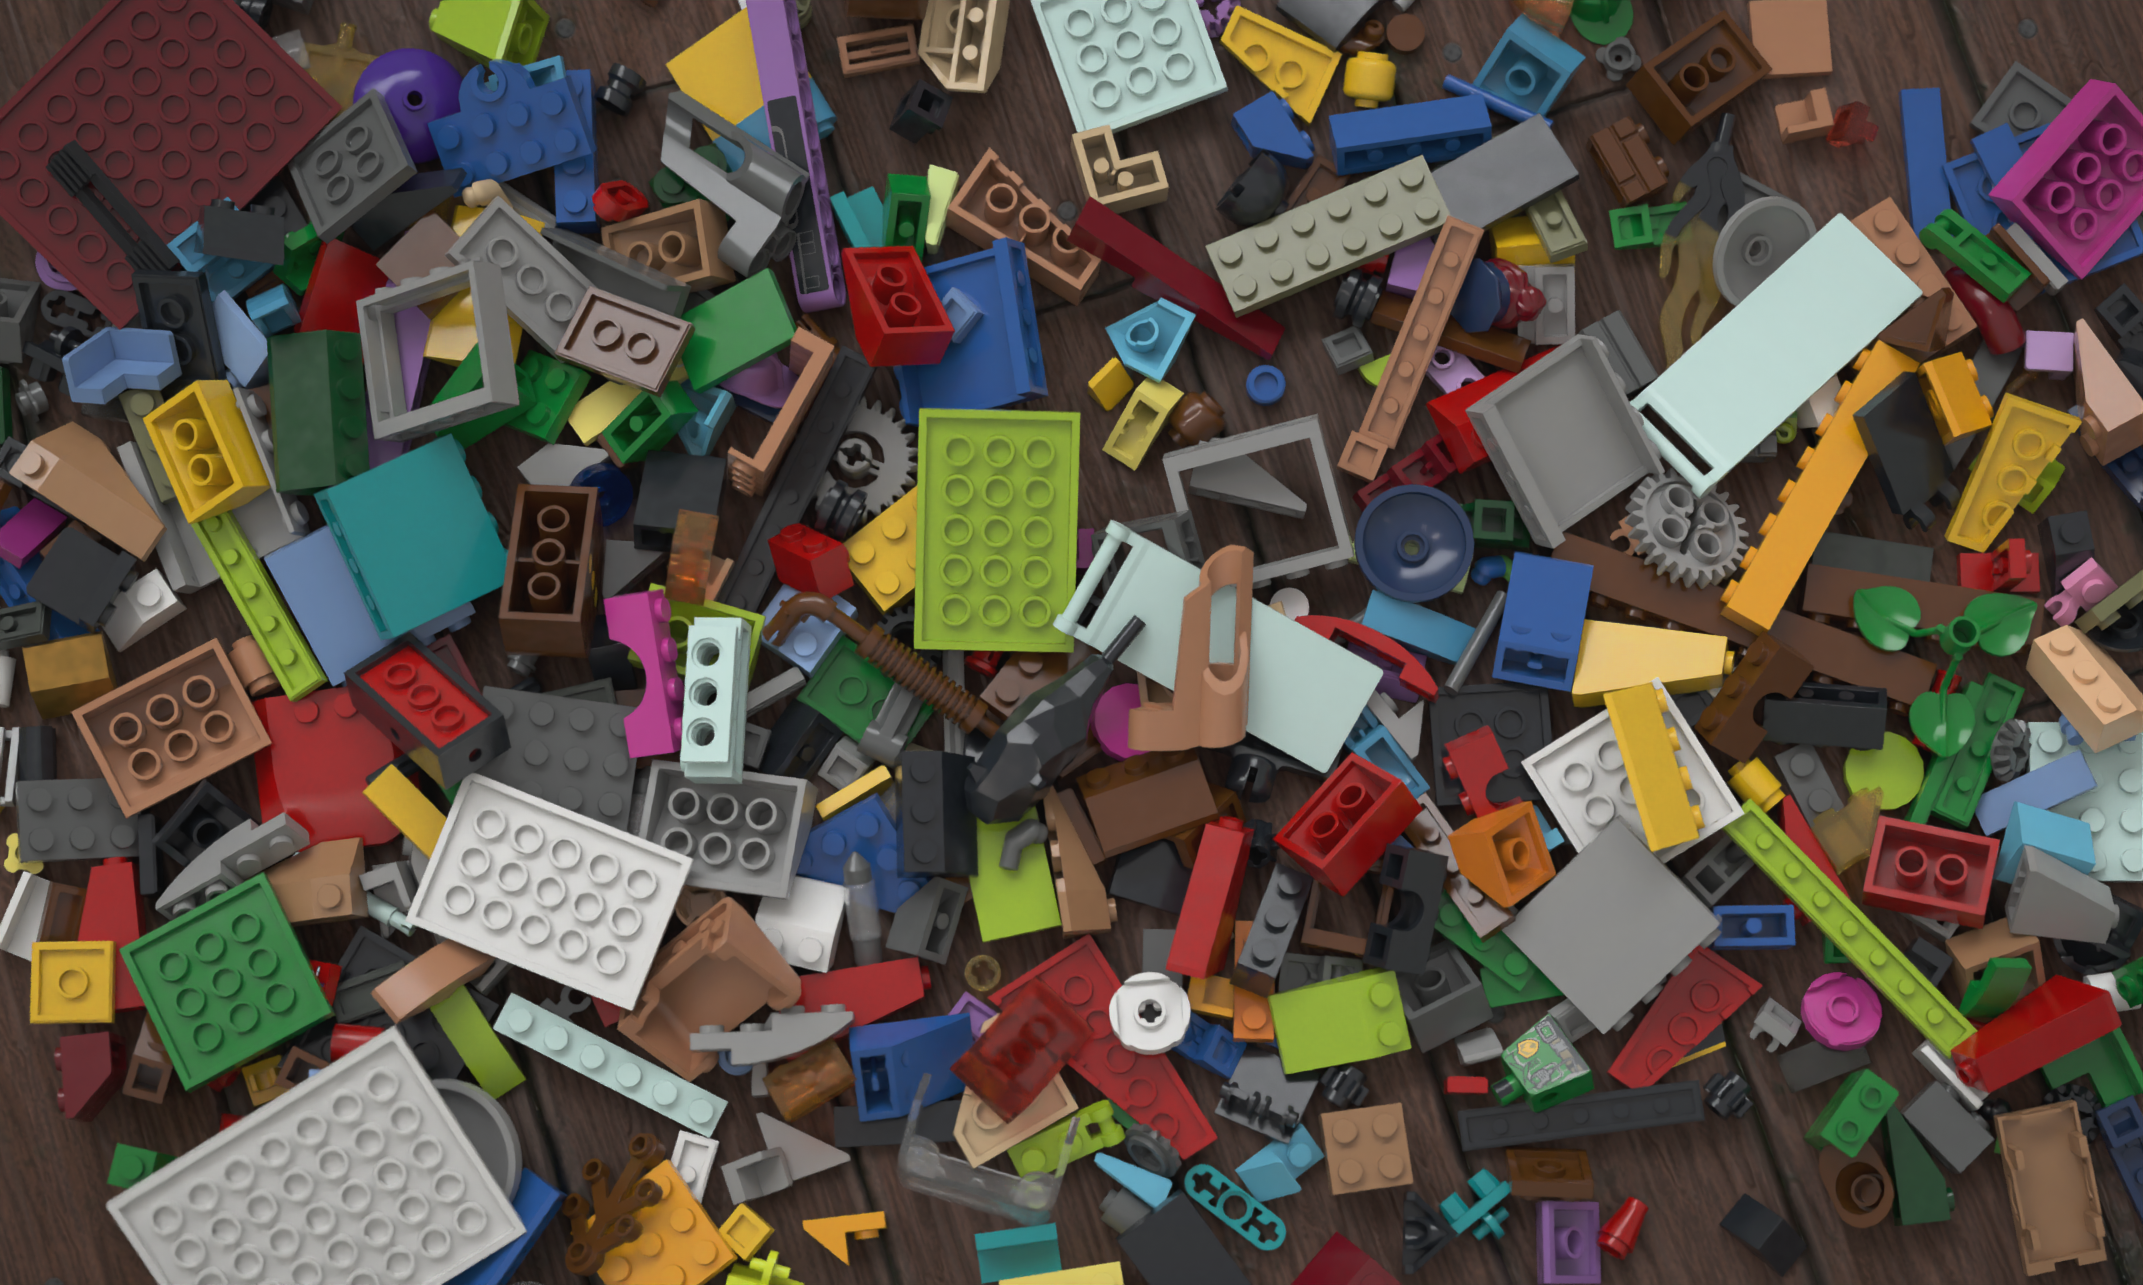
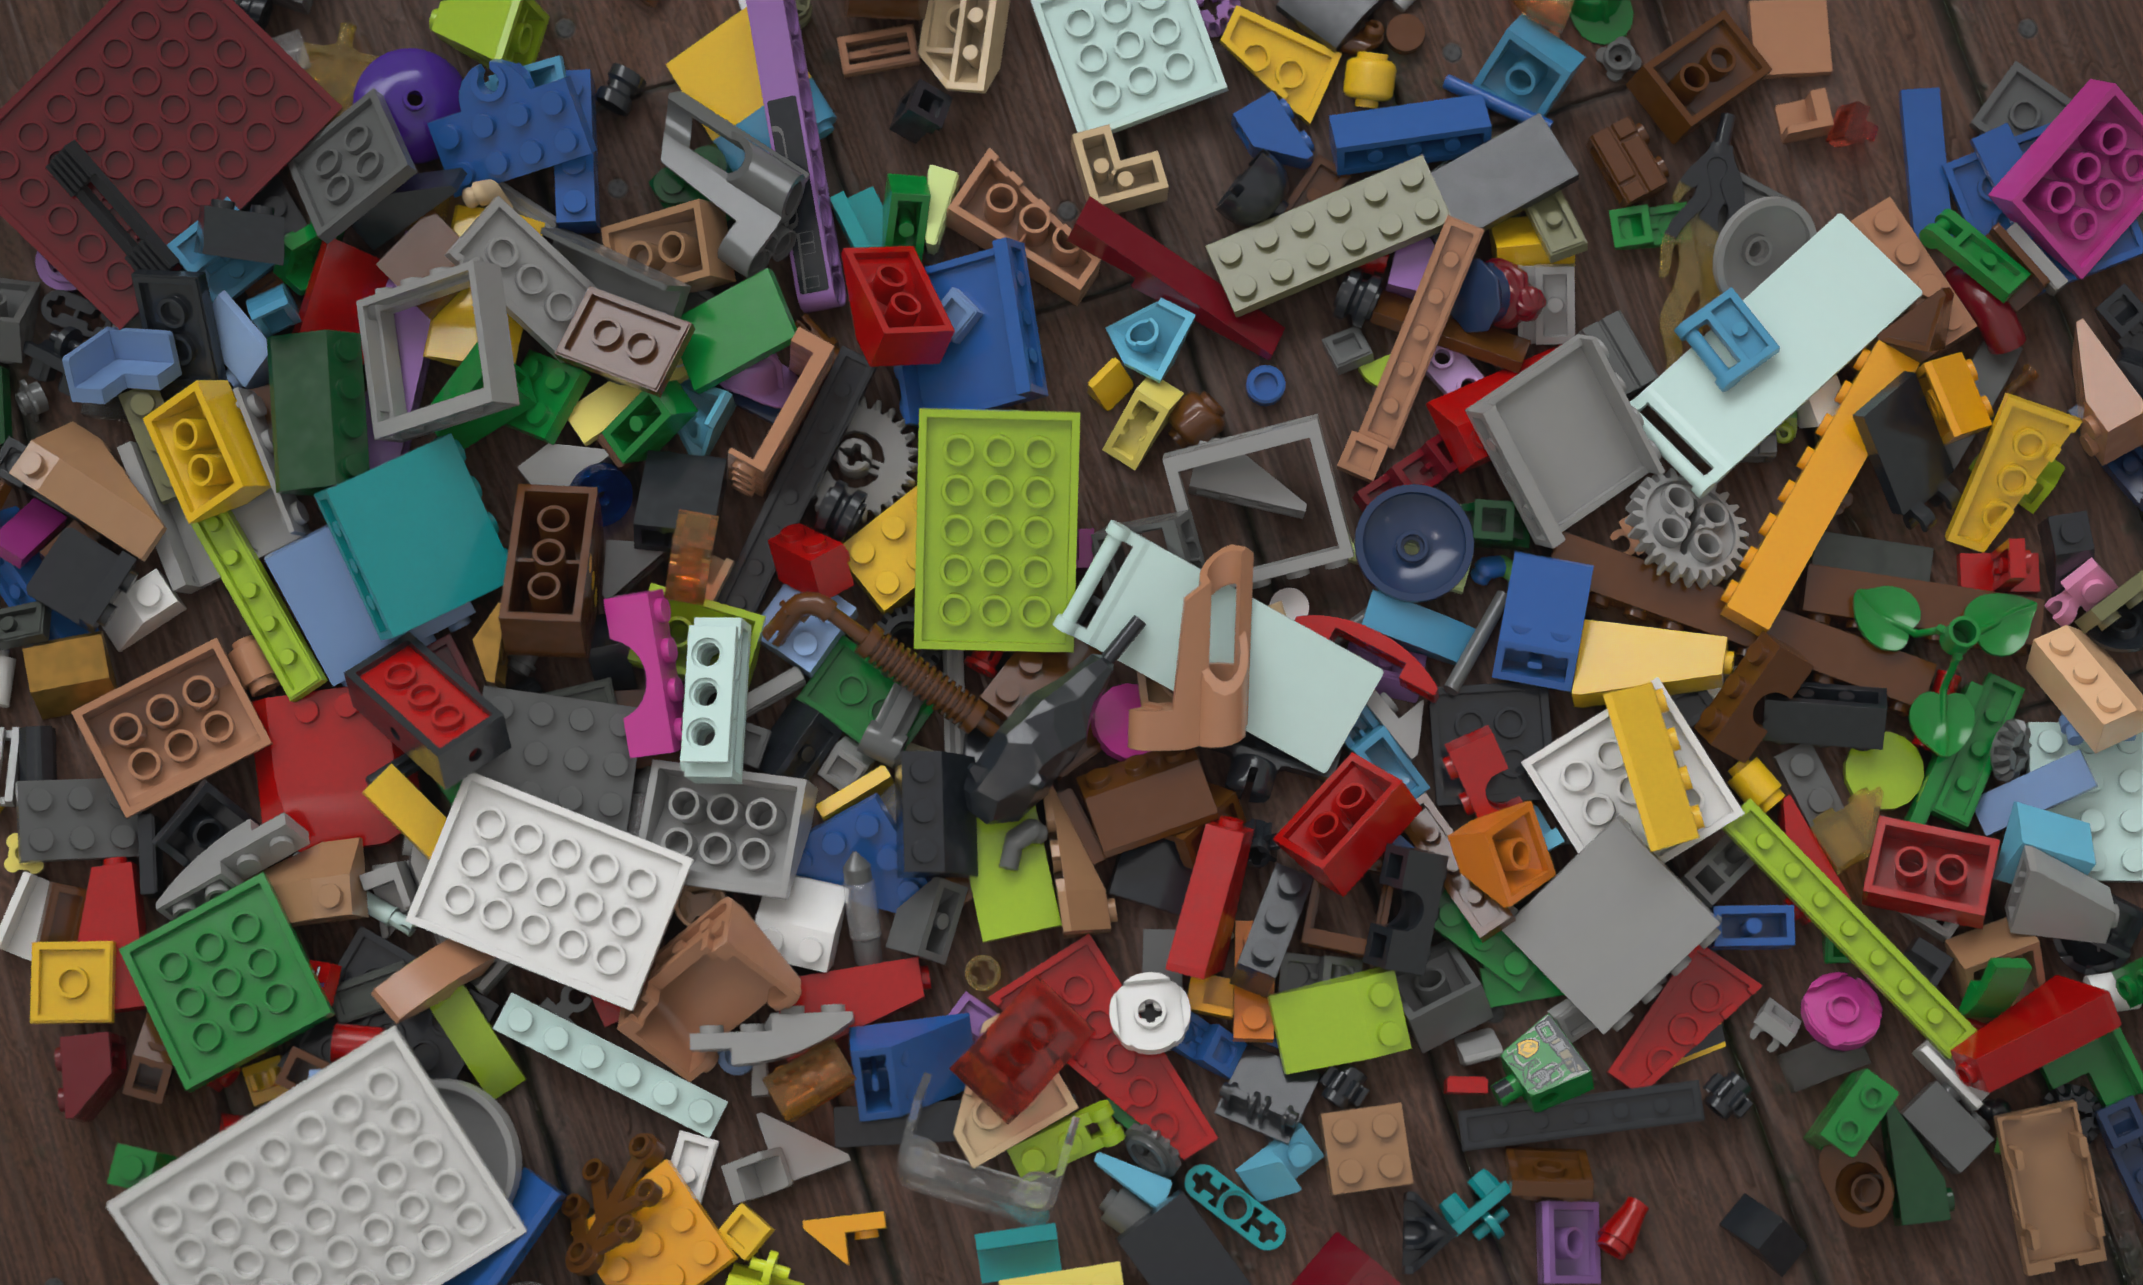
(491, 650): none -> pearl gold slope
(618, 201): red plate -> none
(1738, 332): none -> dark azure plate
(2049, 353): lavender panel -> none

